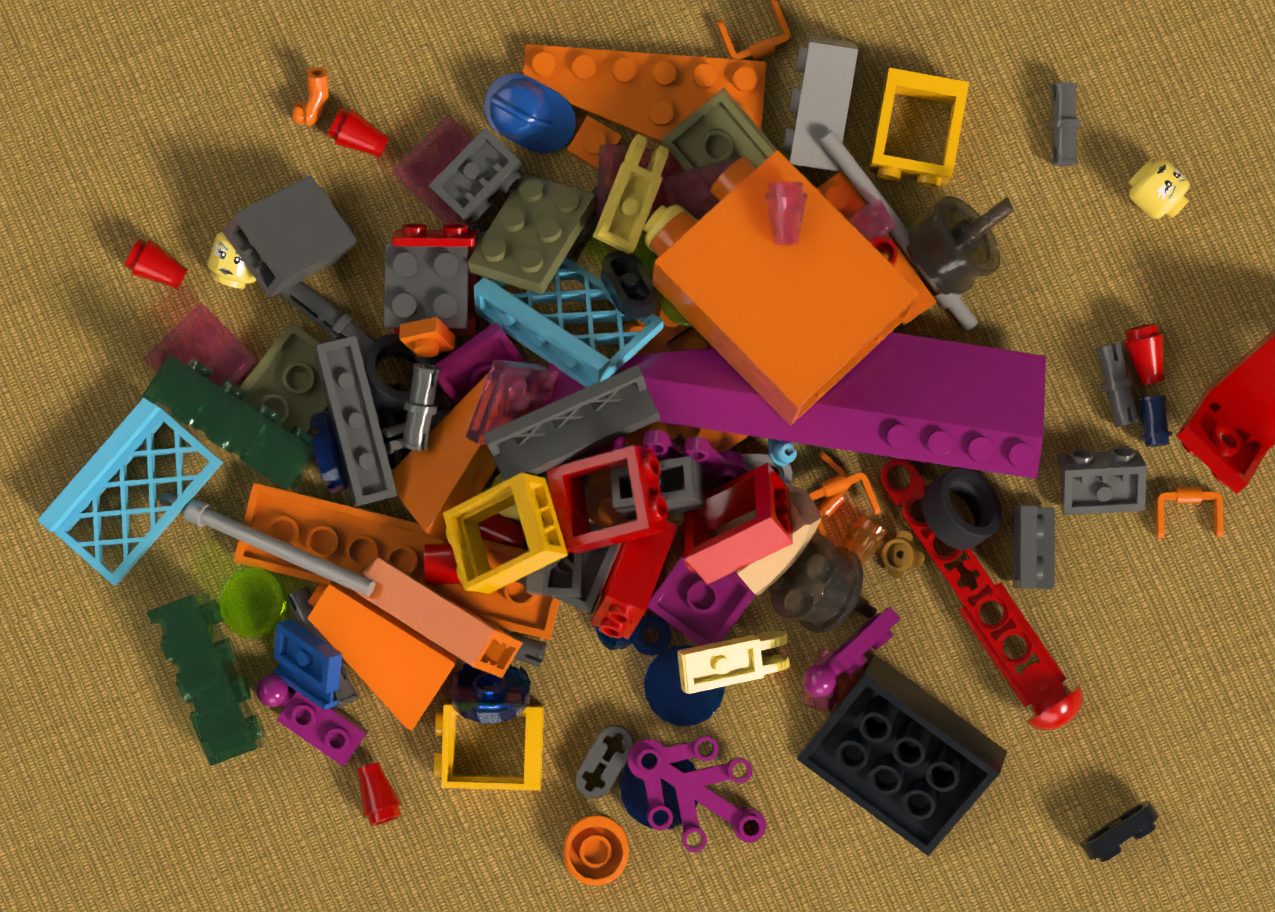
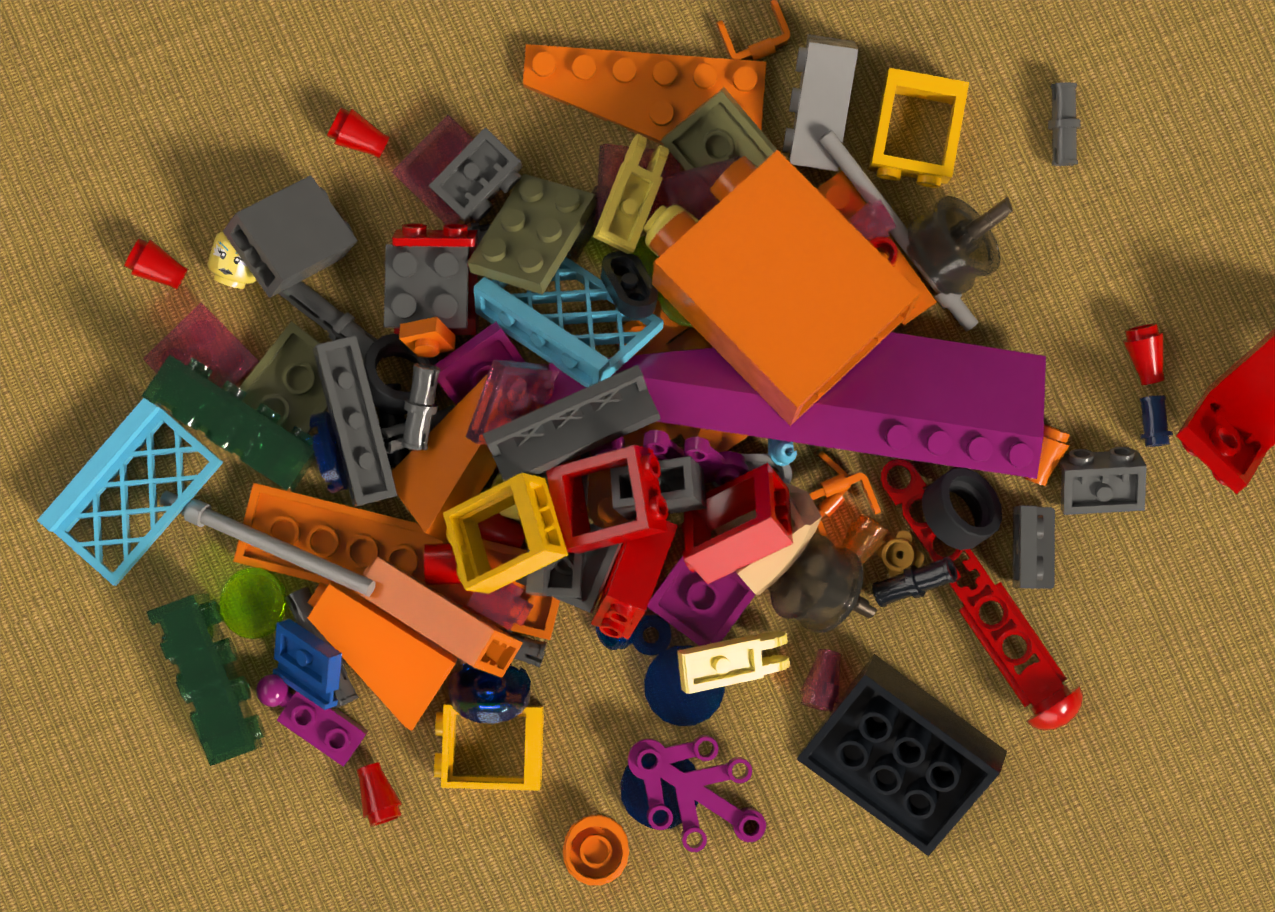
(317, 99): orange arm -> none
(502, 605): none -> clear pink brick
(529, 113): blue piece -> none
(588, 139): orange plate -> none
(596, 755): dark grey beam -> none
(786, 211): clear pink cone -> none
(821, 678): magenta plate -> none
(914, 581): none -> black pin
(1052, 451): none -> orange cone
(1117, 384): dark grey pin -> none
(1133, 823): black plate -> none
(1159, 189): light yellow head -> none
(1189, 495): orange piece -> none

